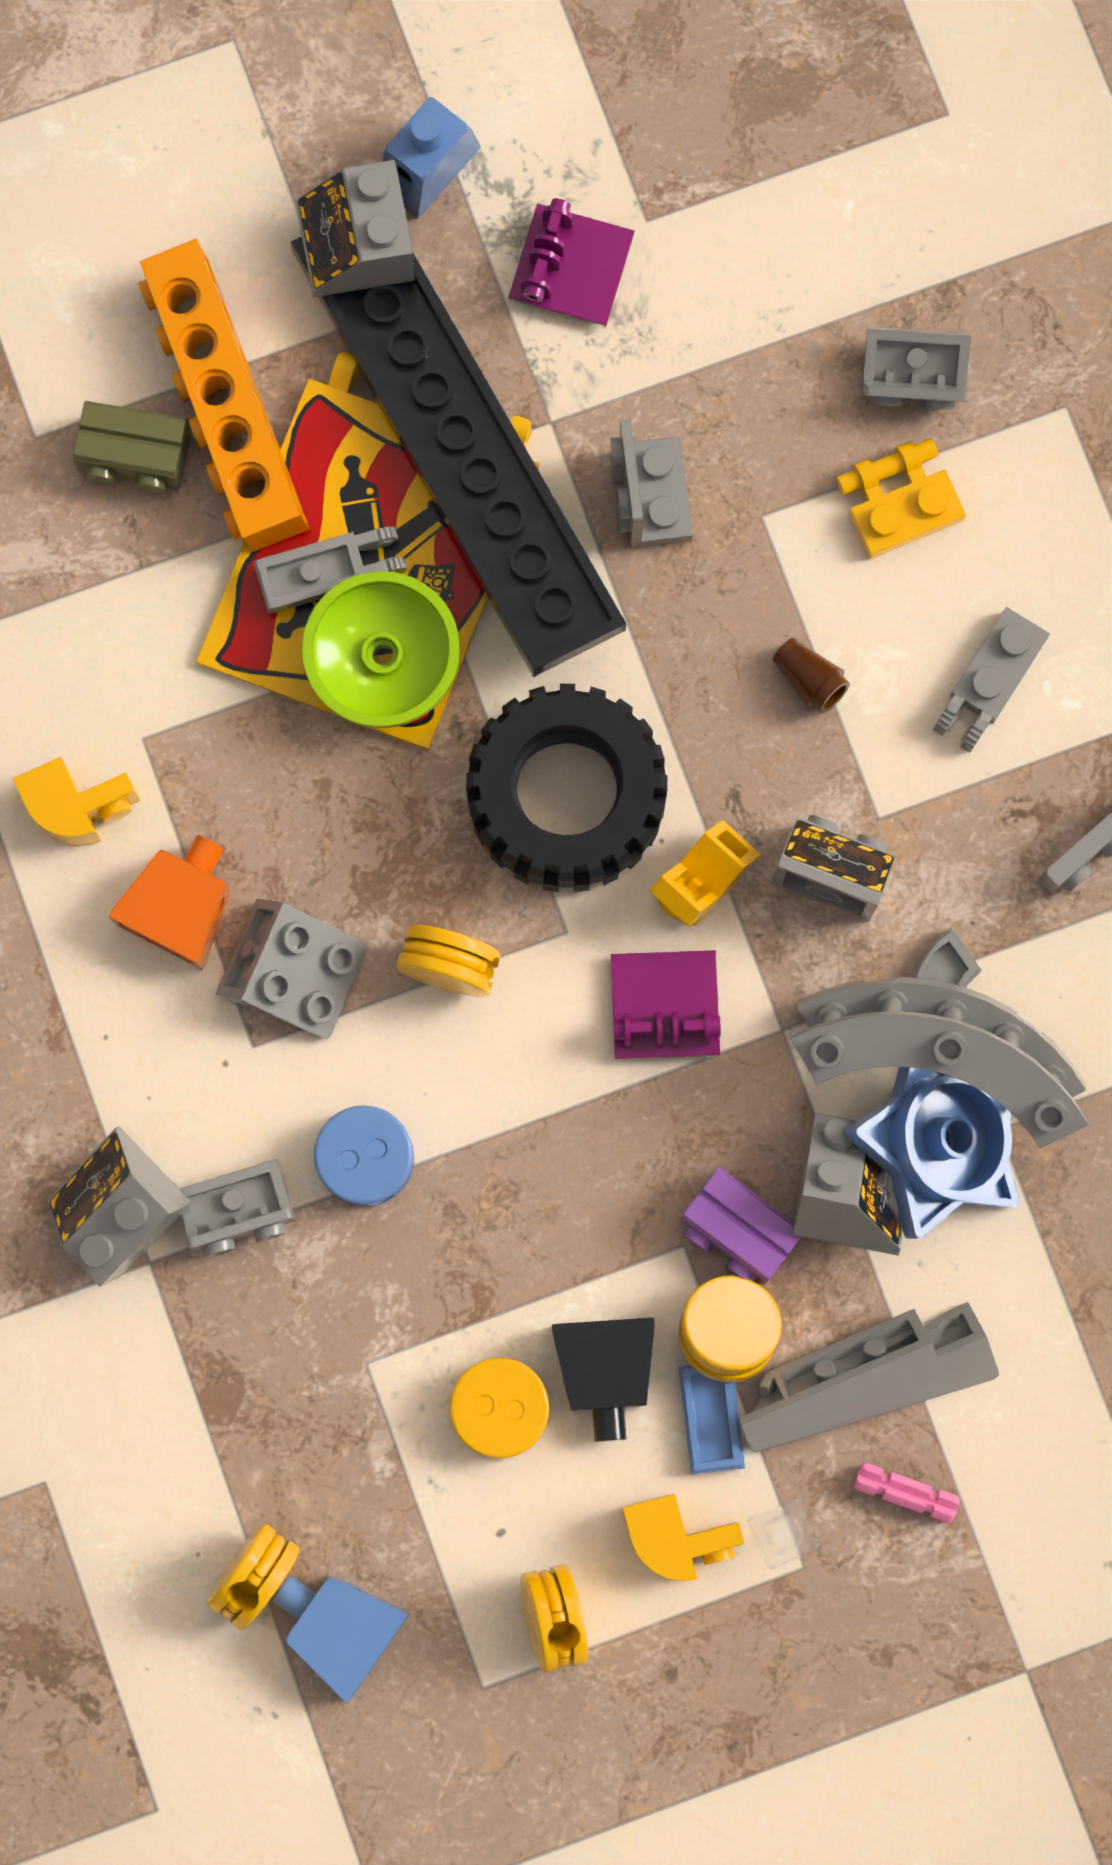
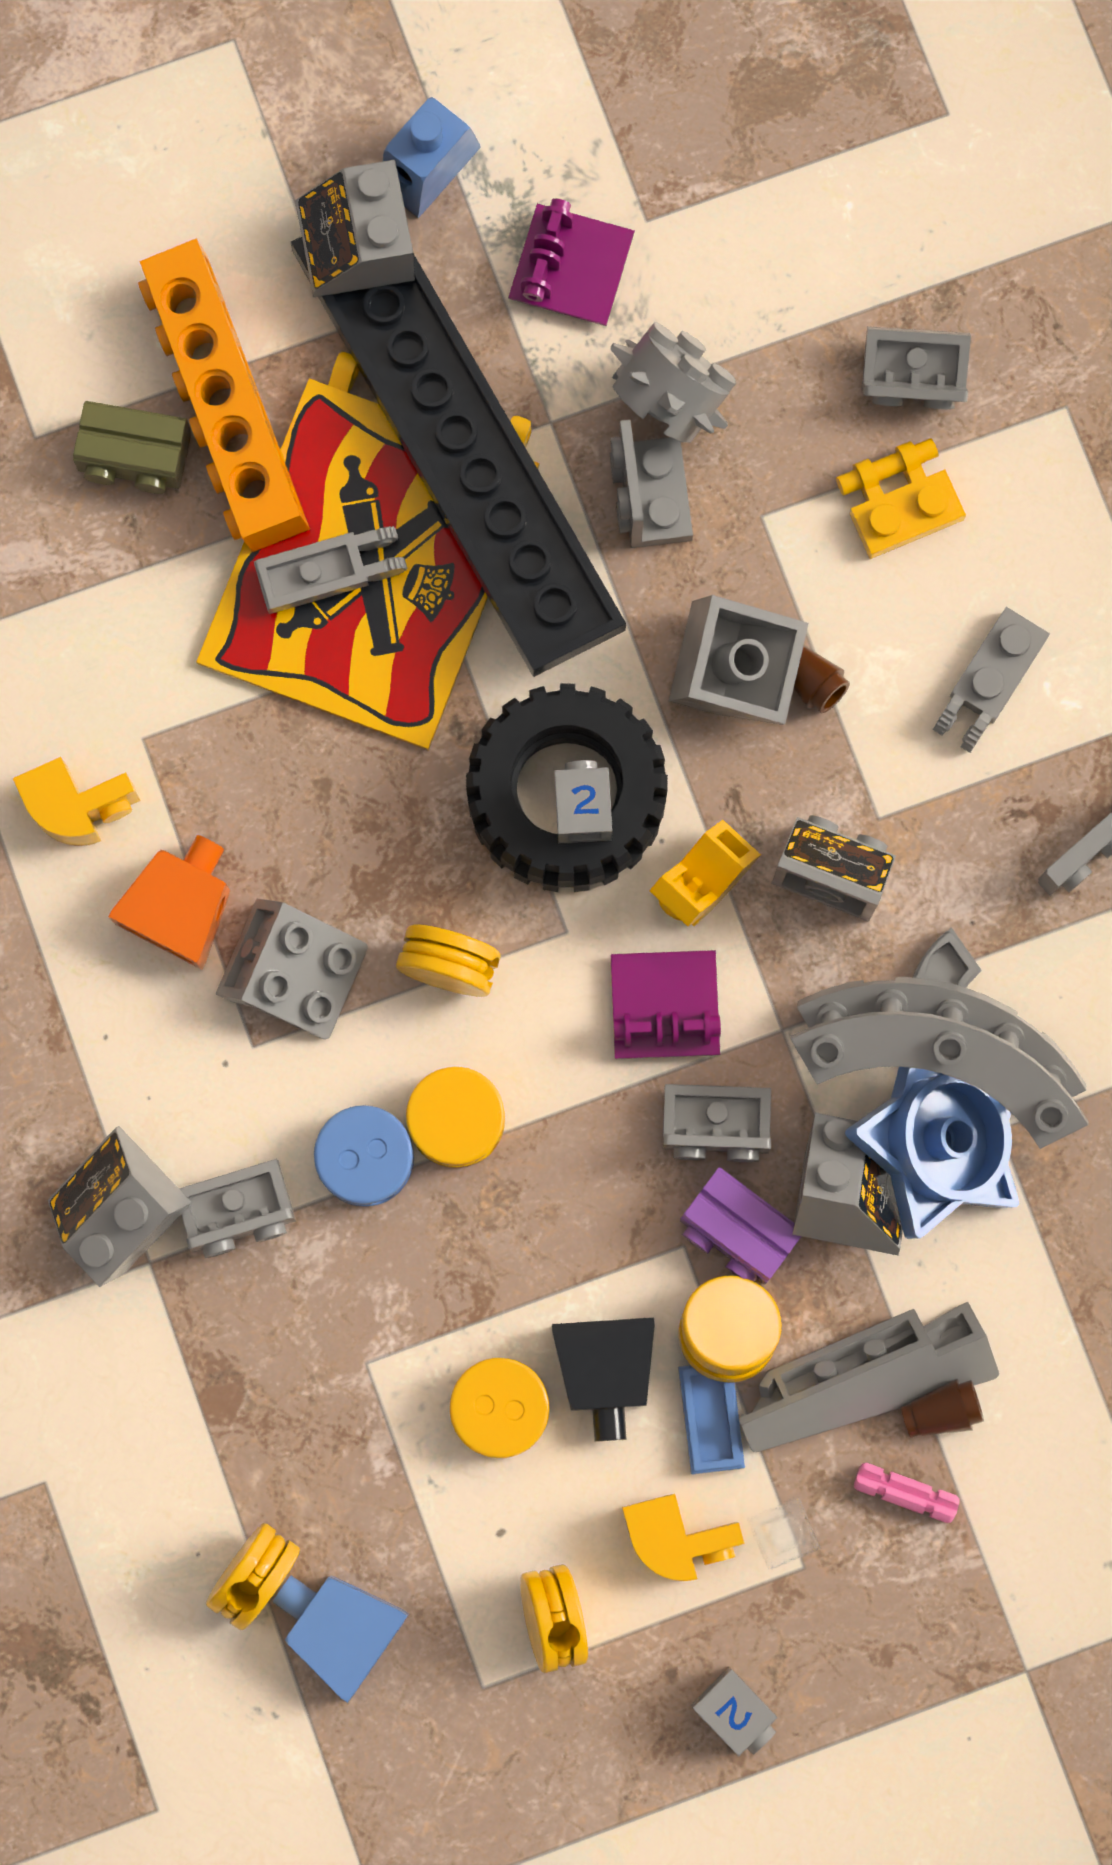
(376, 614): lime dish -> none
(455, 1117): none -> yellow head
(583, 803): none -> light grey brick
(672, 382): none -> light grey brick
(716, 1120): none -> light grey bracket
(736, 1713): none -> light grey brick
(738, 660): none -> light grey slope
(944, 1410): none -> reddish brown cone

